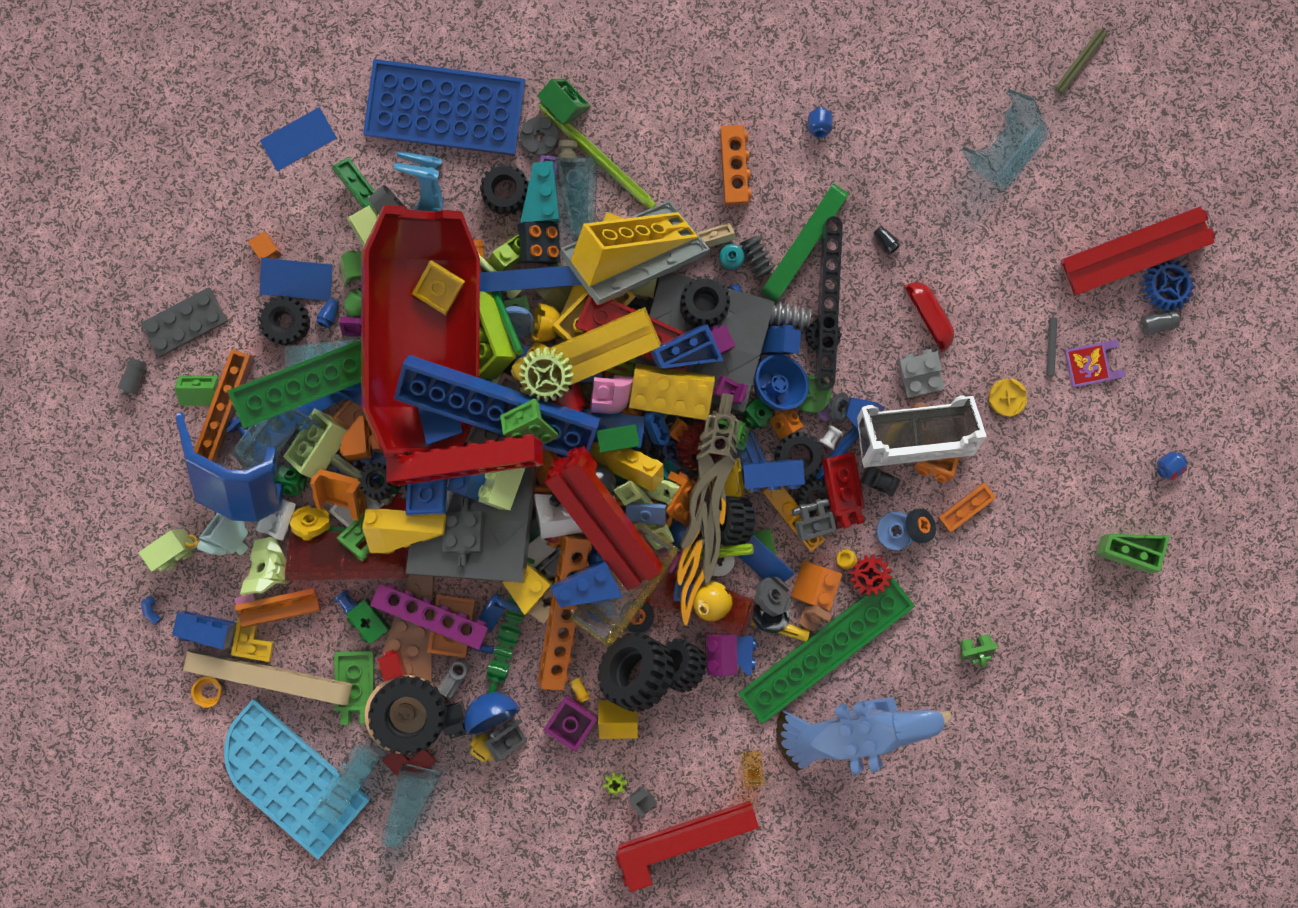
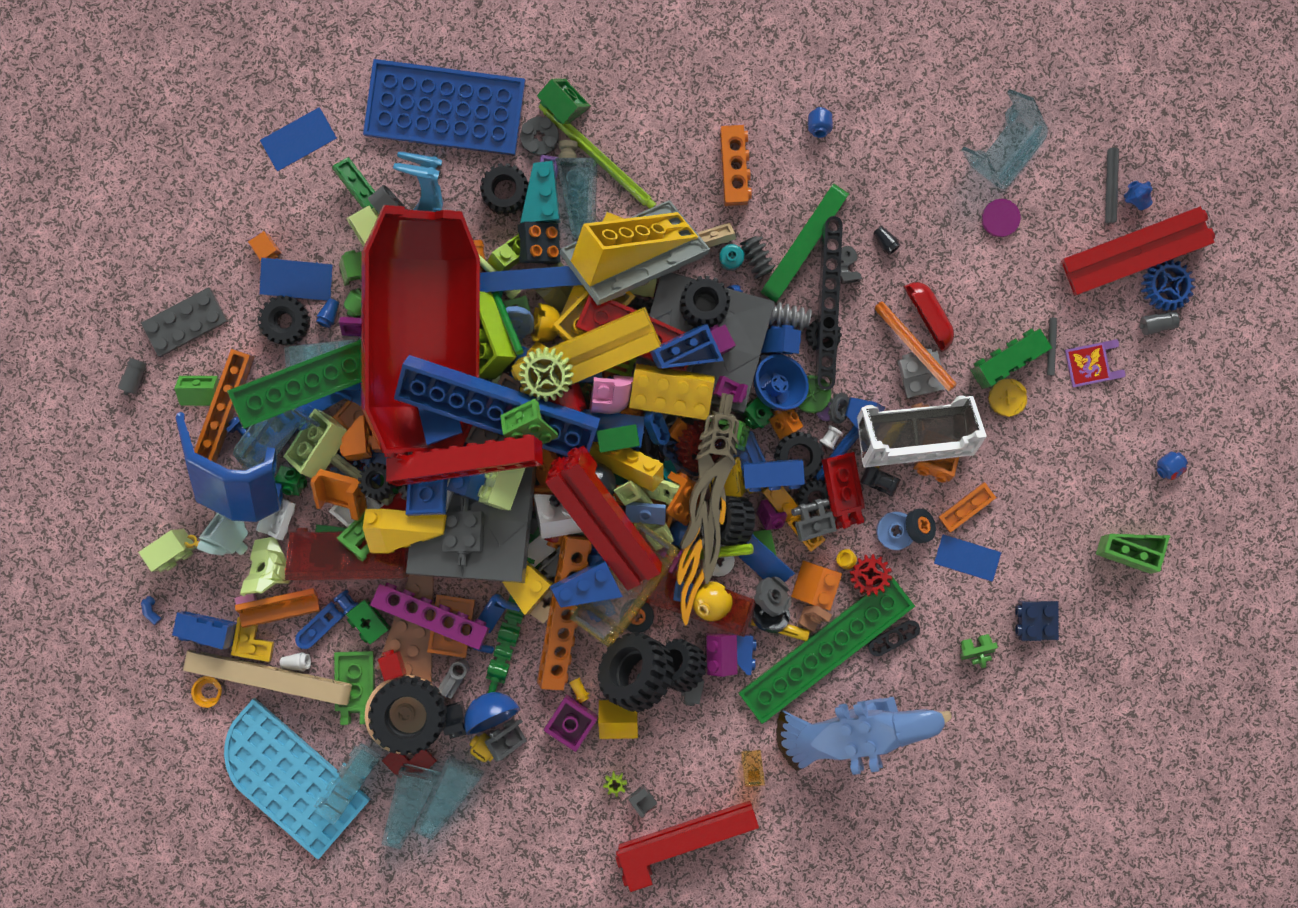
(296, 662): none -> white cone
(318, 627): none -> blue plate
(319, 524): yellow plate -> none
(438, 287): yellow plate -> none
(450, 790): none -> clear light blue wedge
(694, 696): none -> dark grey brick
(769, 517): none -> magenta bracket
(848, 258): none -> dark grey leg
(885, 635): none -> black beam
(915, 346): none -> orange axle
(967, 557): none -> blue piece
(1001, 217): none -> magenta tile
(1011, 358): none -> green wedge
(1037, 620): none -> dark blue plate
(1081, 60): olive axle -> none
(1112, 185): none -> dark grey axle
(1139, 195): none -> blue rock

